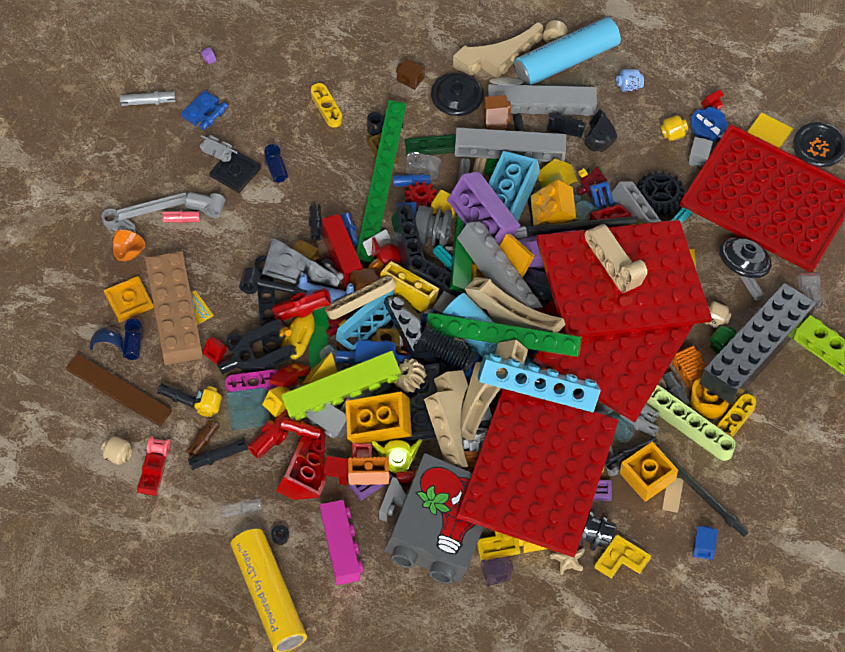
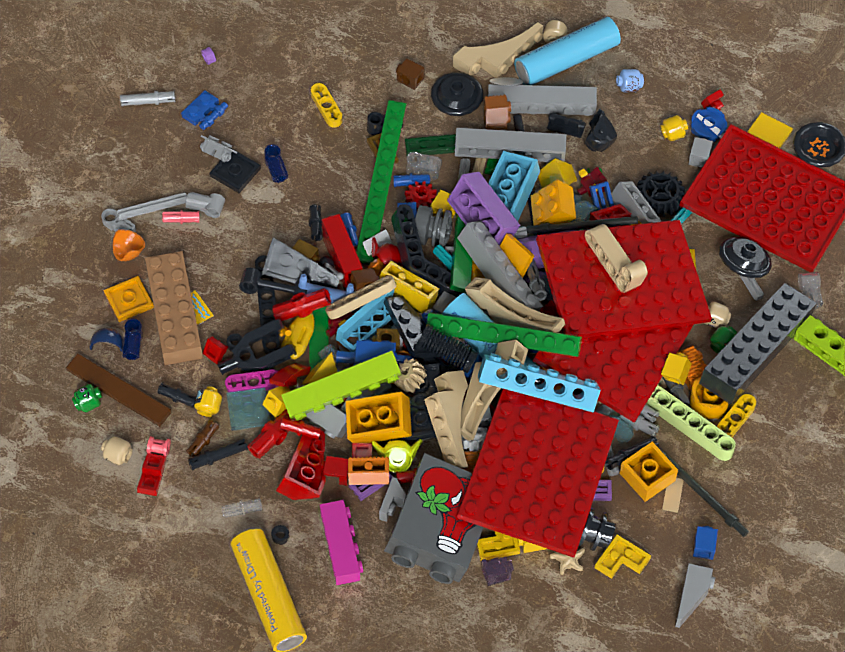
(87, 398): none -> green head
(536, 282): none -> dark grey pin
(676, 368): none -> yellow brick
(695, 589): none -> light grey slope

